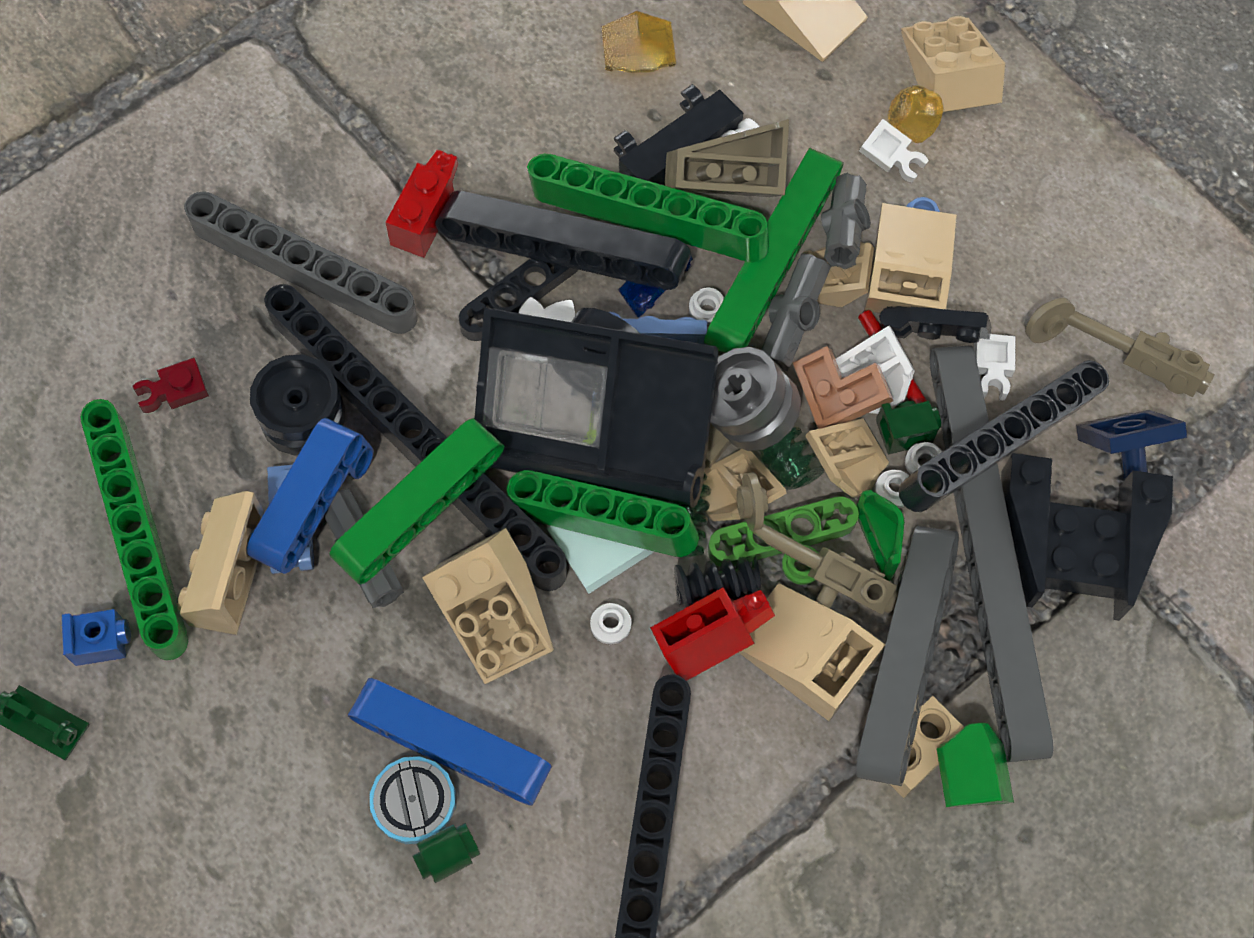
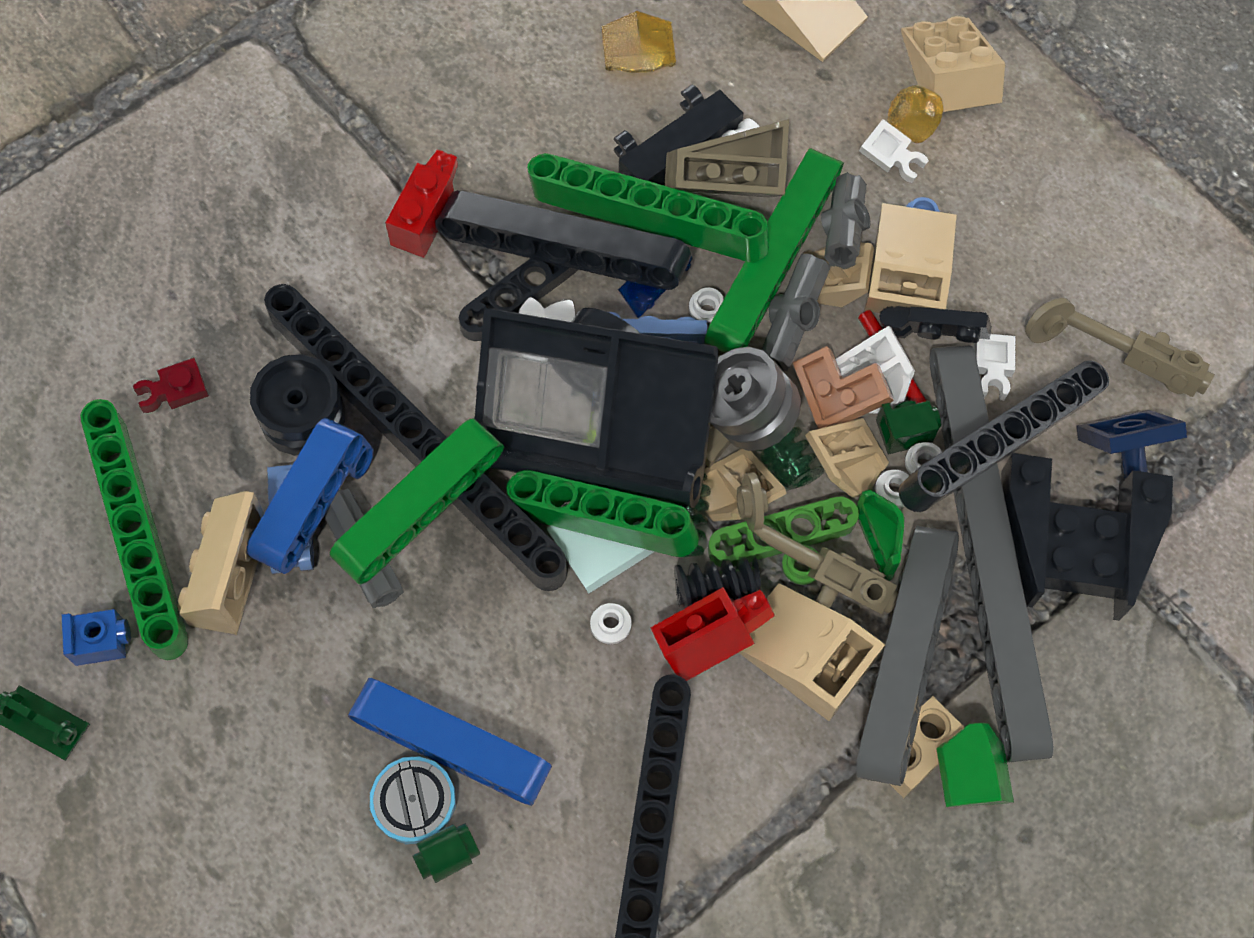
(312, 274): dark grey beam -> none
(491, 606): tan slope -> none

